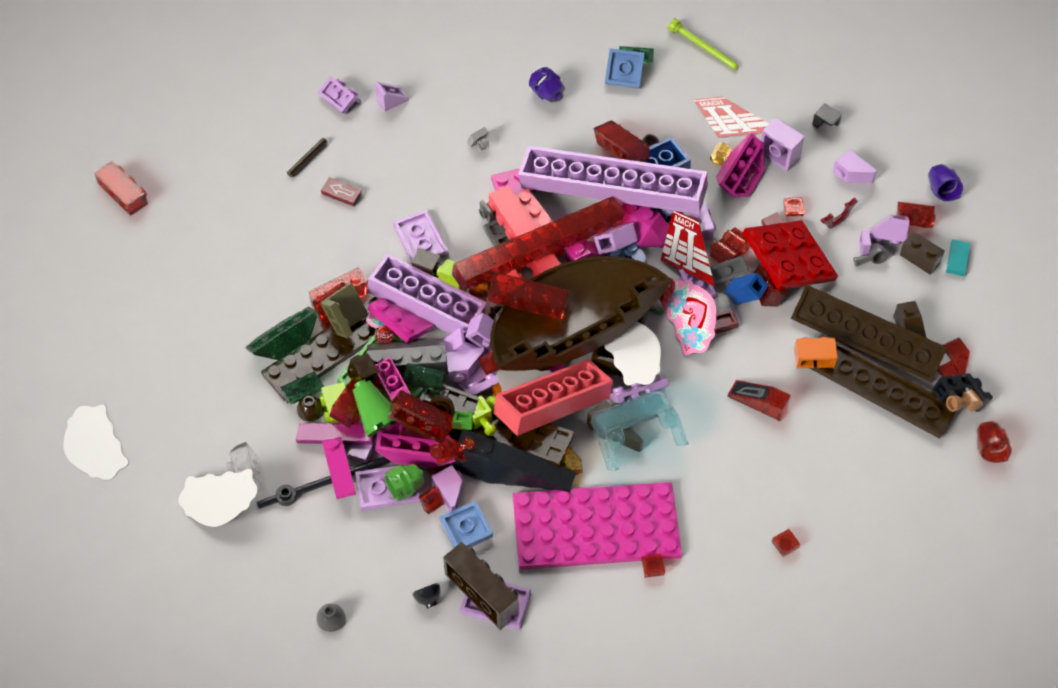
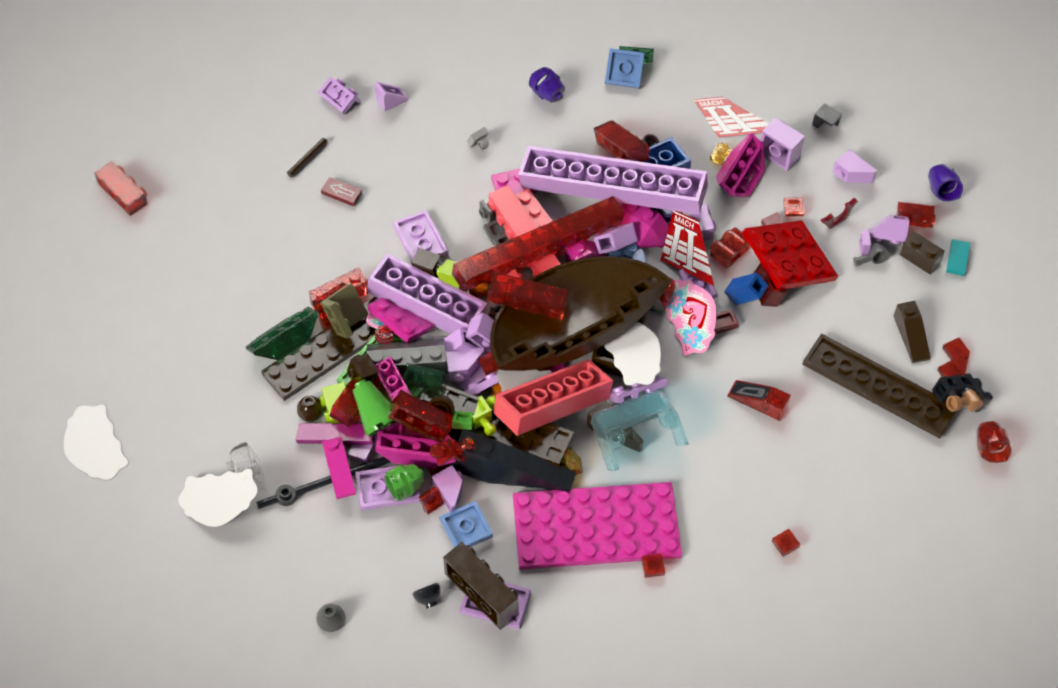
(302, 387): clear green plate -> none
(676, 27): lime piece -> none
(729, 269): dark grey plate -> none
(818, 349): orange piece -> none
(869, 333): dark brown plate -> none

